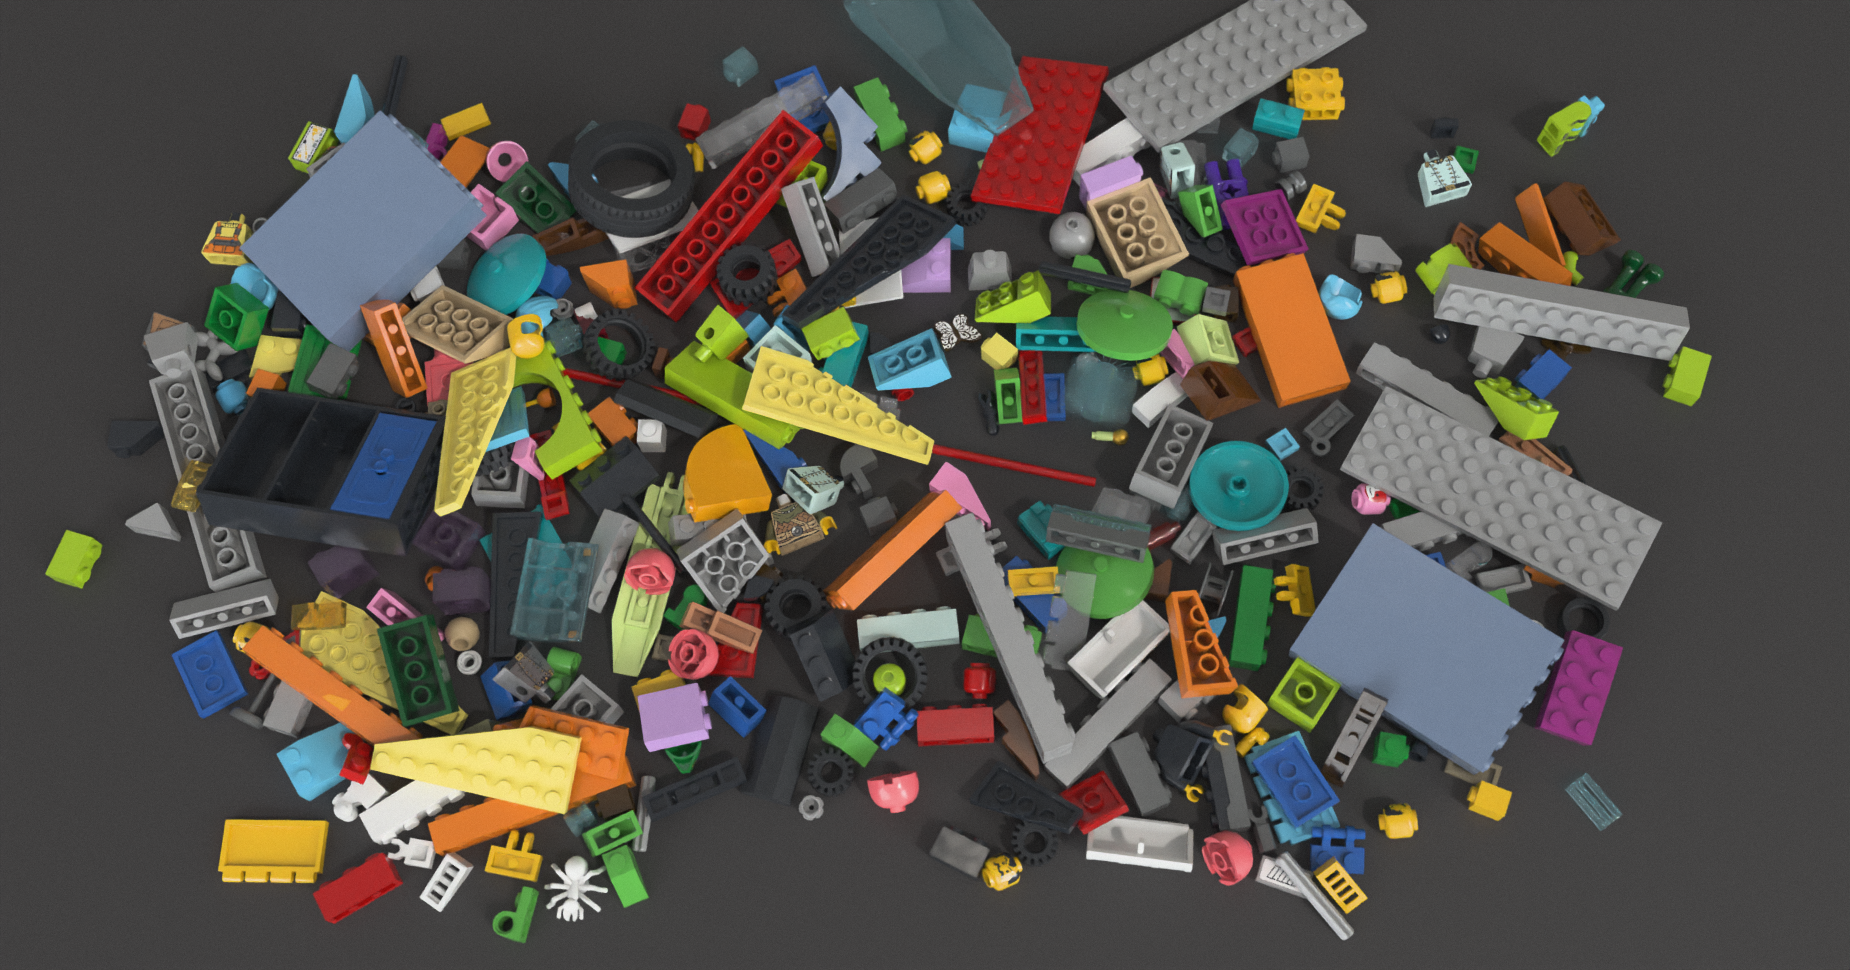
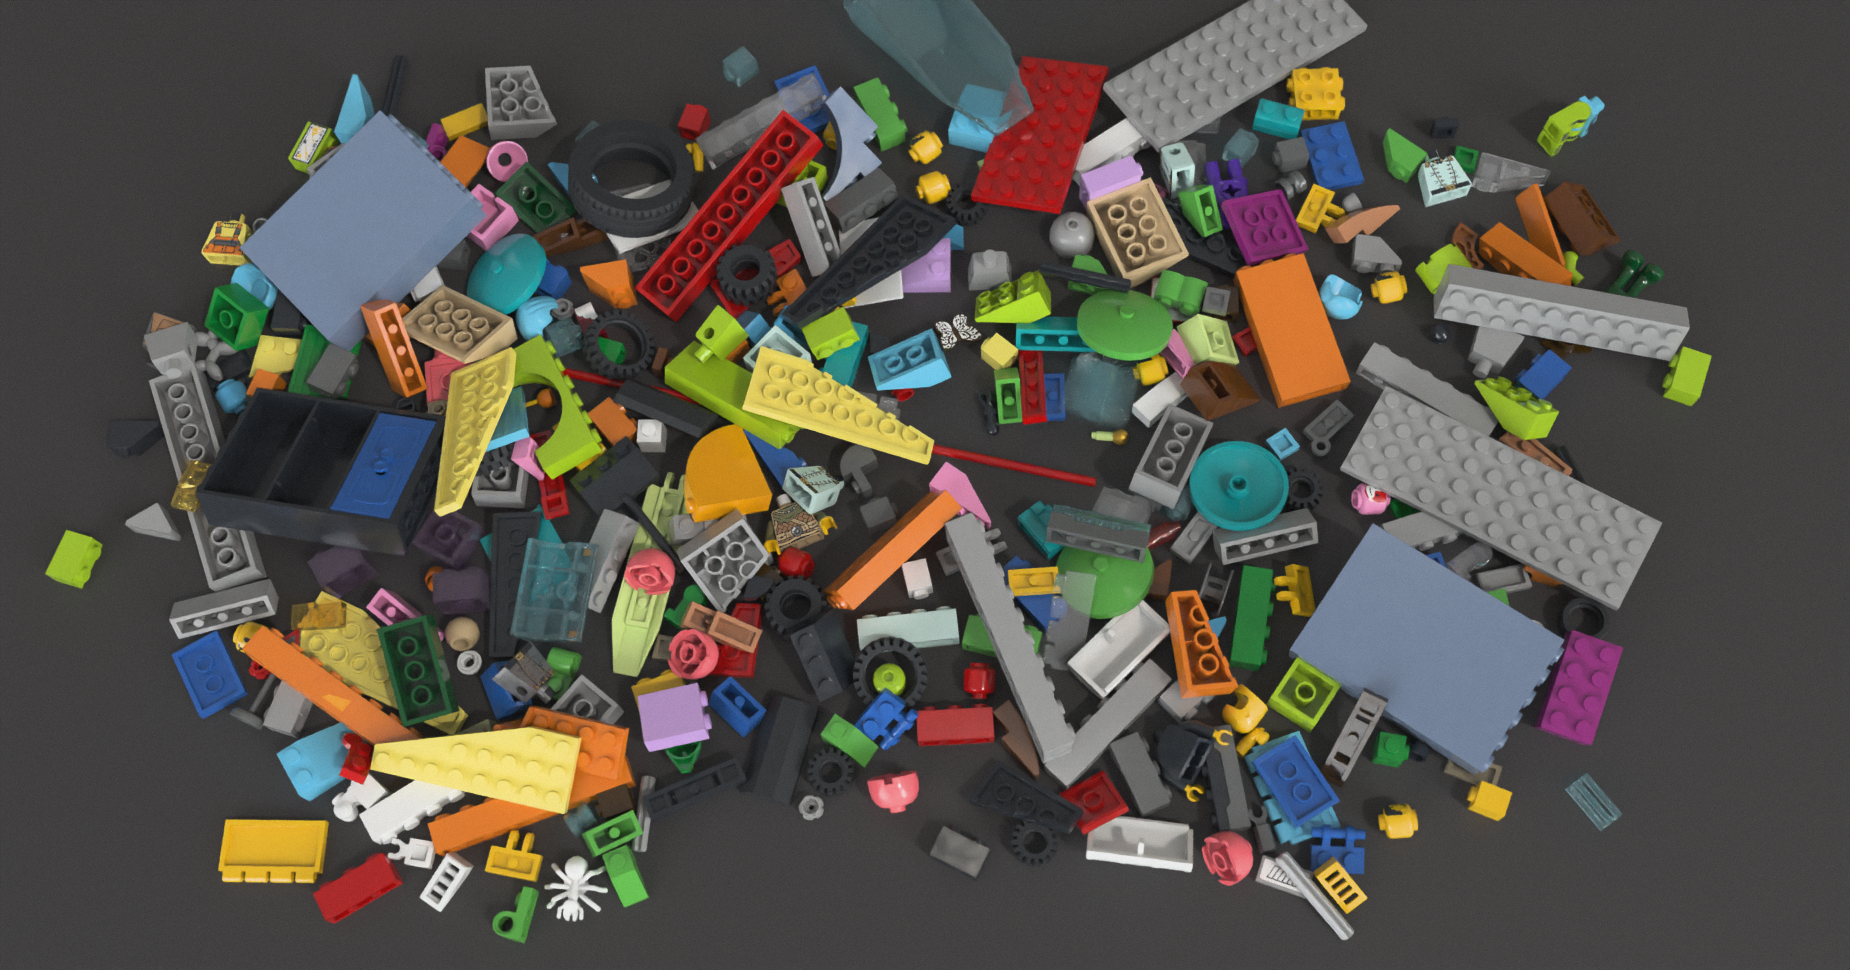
(516, 104): none -> light grey wedge
(525, 345): yellow helmet -> none
(795, 563): none -> red head
(917, 579): none -> white brick
(1001, 871): yellow head -> none
(1332, 156): none -> blue plate
(1351, 203): none -> light grey hinge
(1360, 222): none -> nougat slope
(1402, 156): none -> bright green slope
(1502, 174): none -> clear slope

